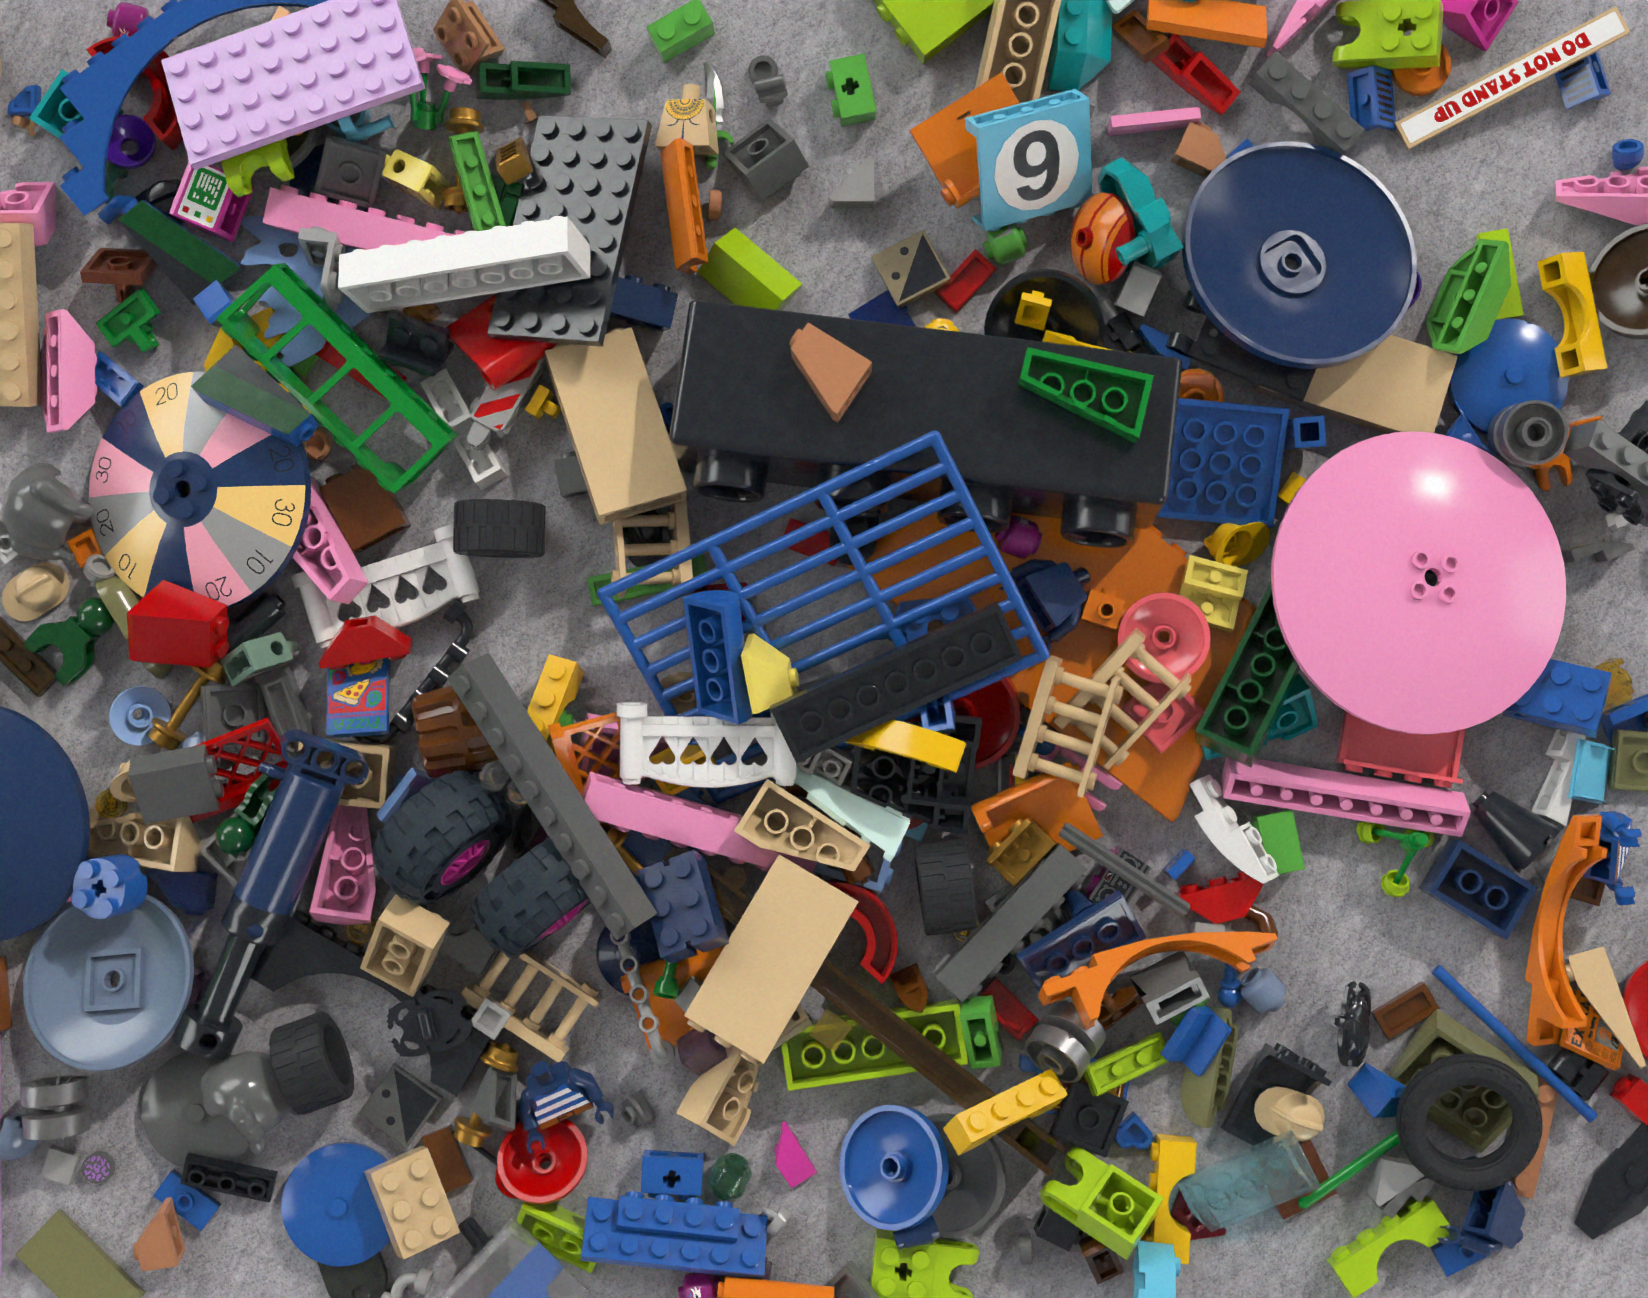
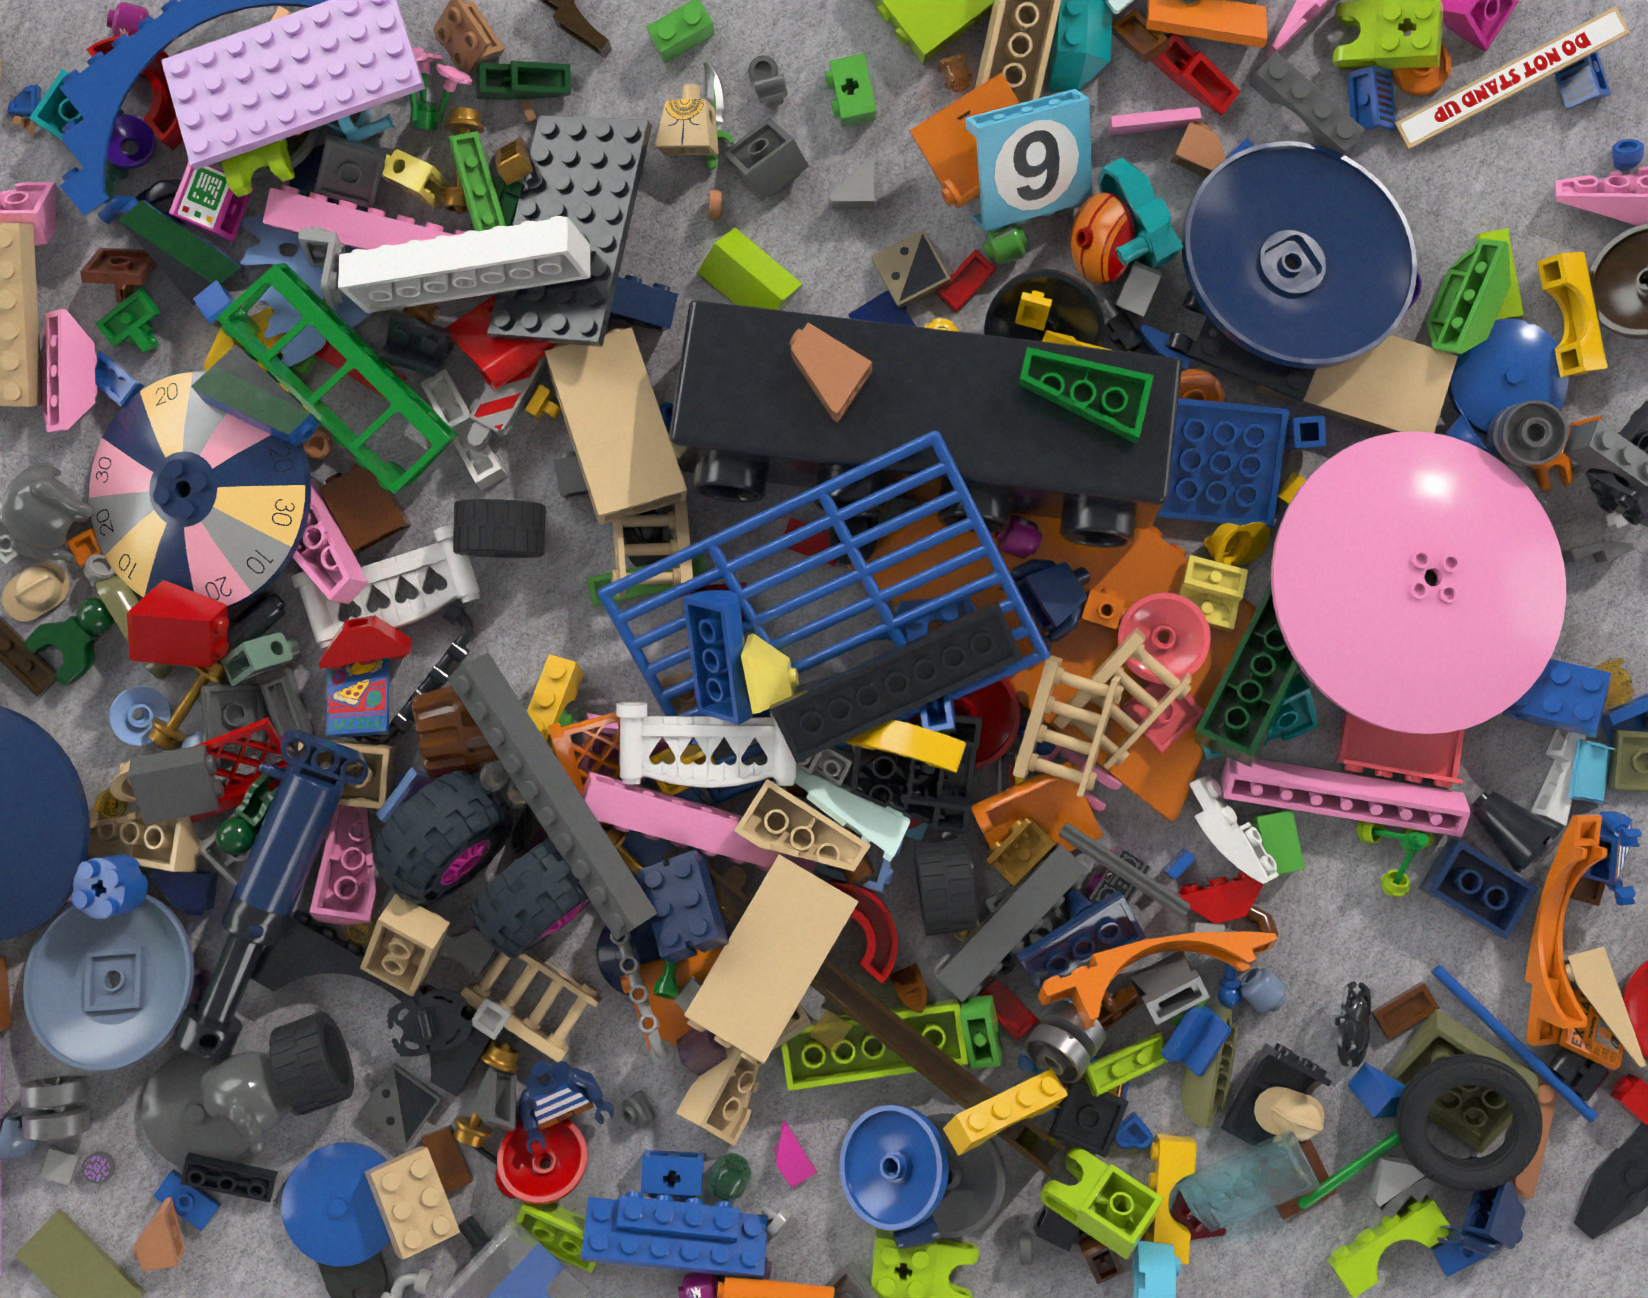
(683, 206): orange slope -> none
(955, 72): none -> clear orange brick

